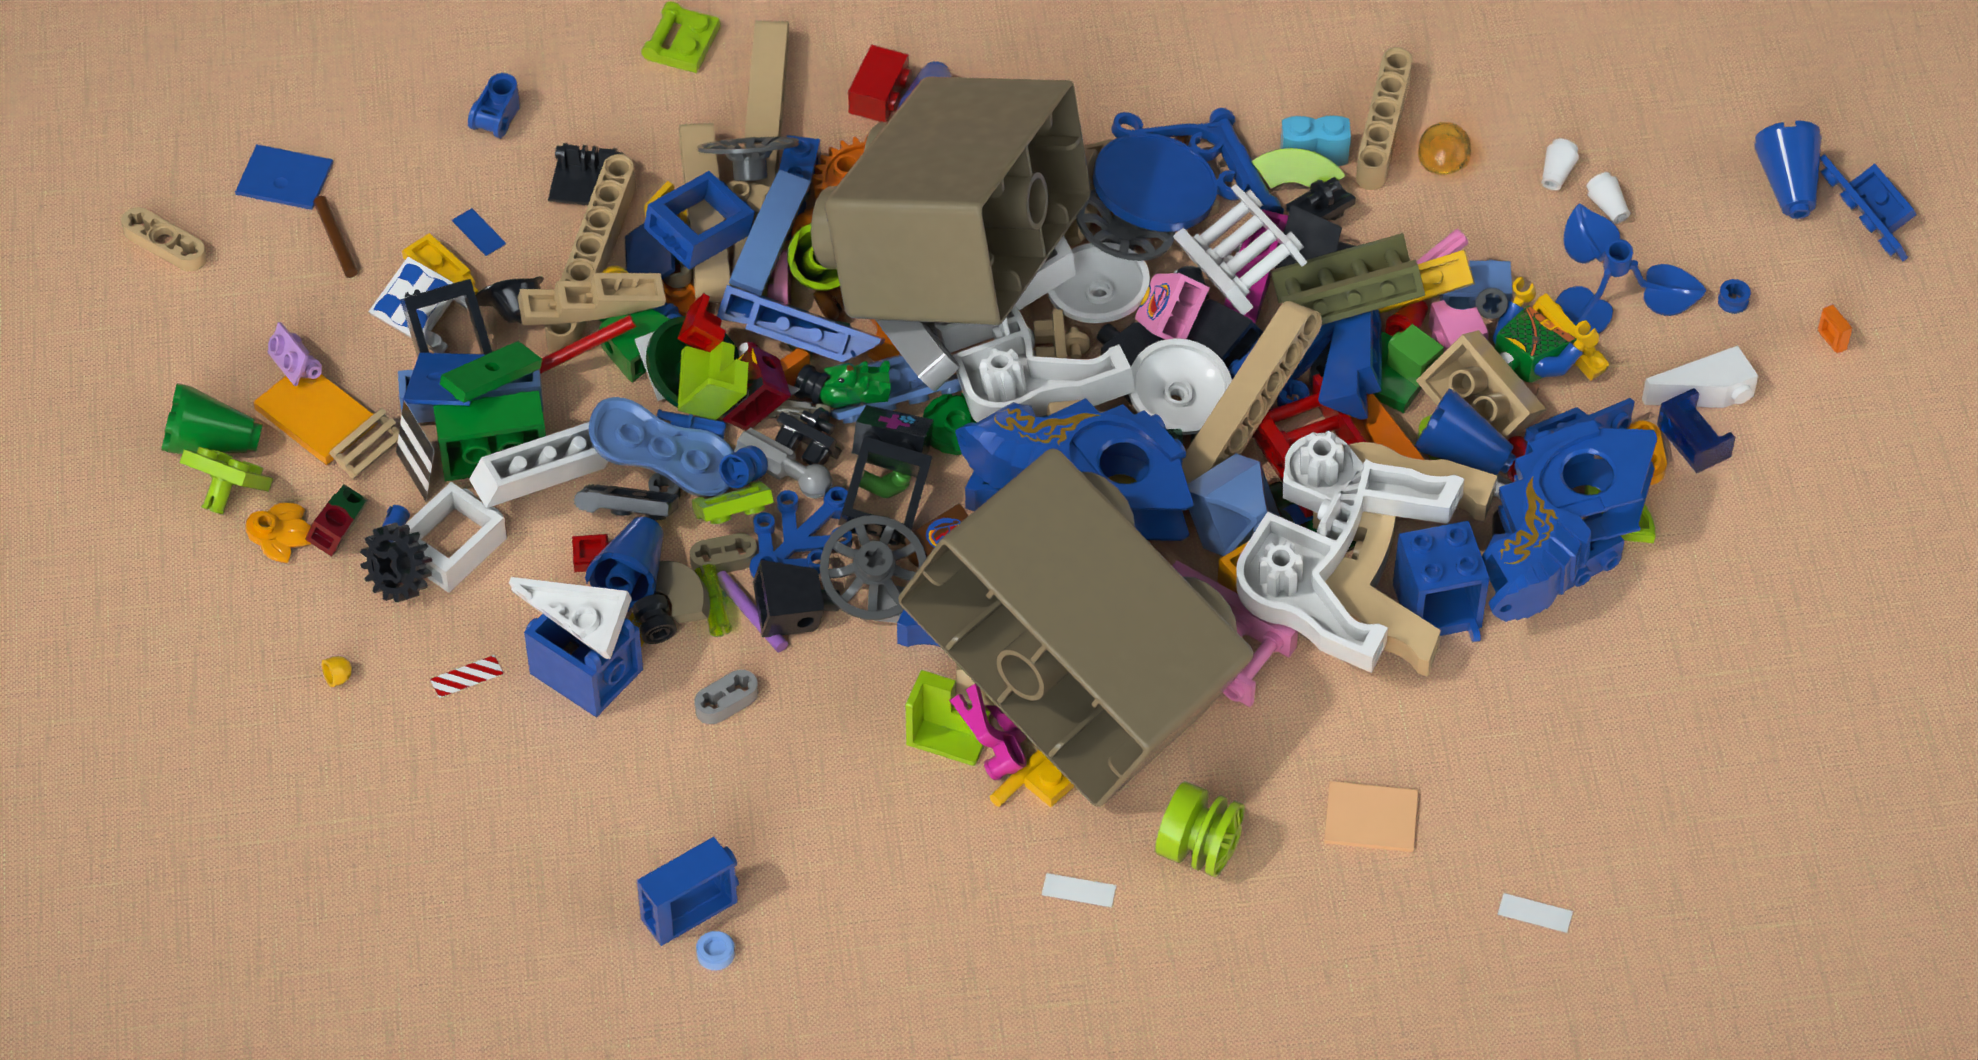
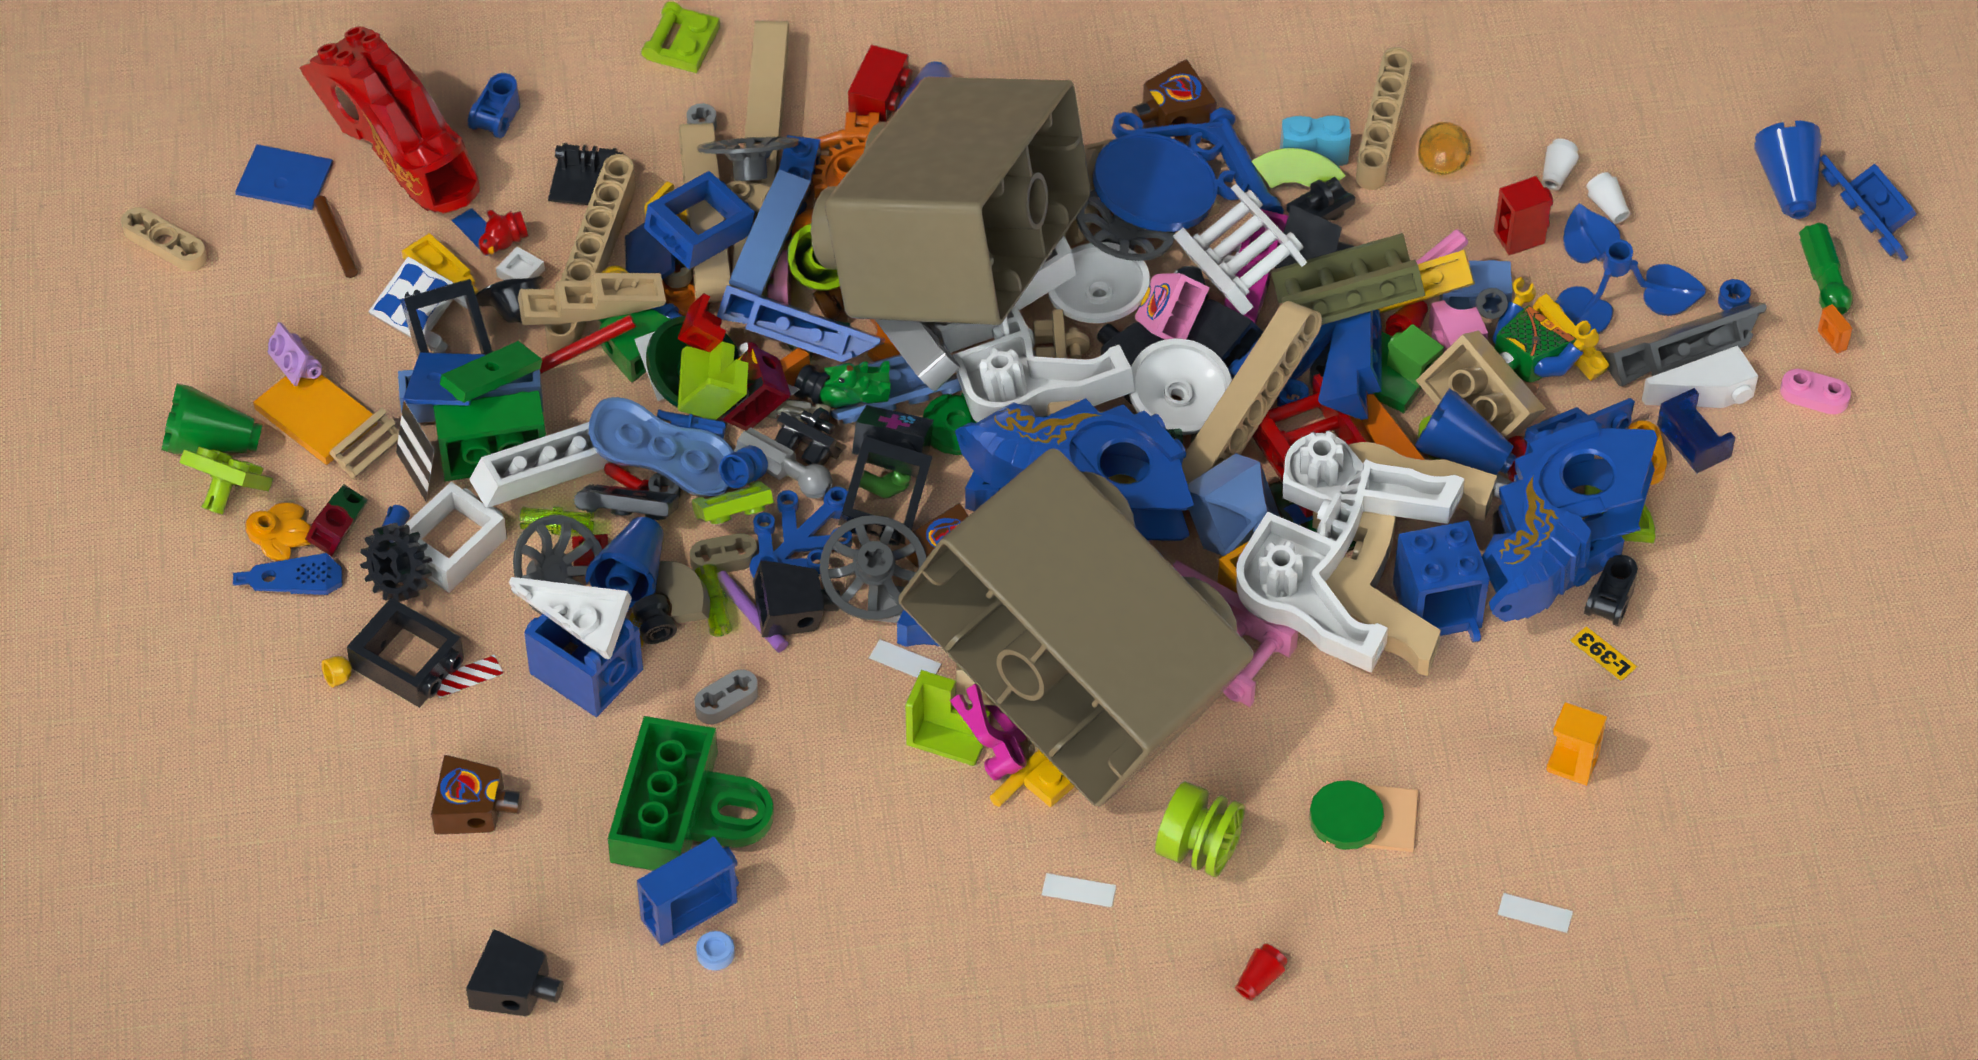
(326, 577): none -> blue piece
(382, 629): none -> black window
(395, 118): none -> red animal
(470, 798): none -> reddish brown torso
(502, 232): none -> red animal
(511, 978): none -> black torso
(520, 265): none -> white plate
(530, 515): none -> clear neon green pin
(551, 563): none -> dark grey wheel
(624, 477): none -> red piece
(677, 798): none -> green brick
(701, 111): none -> light grey bush
(854, 126): none -> orange piece
(902, 659): none -> white sticker
(1176, 98): none -> reddish brown torso
(1261, 971): none -> red cone
(1346, 814): none -> green tile
(1523, 215): none -> red brick
(1577, 743): none -> light orange panel
(1603, 653): none -> yellow sticker
(1612, 595): none -> black piece
(1682, 343): none -> dark grey wedge
(1815, 391): none -> bright pink plate
(1825, 267): none -> green piece

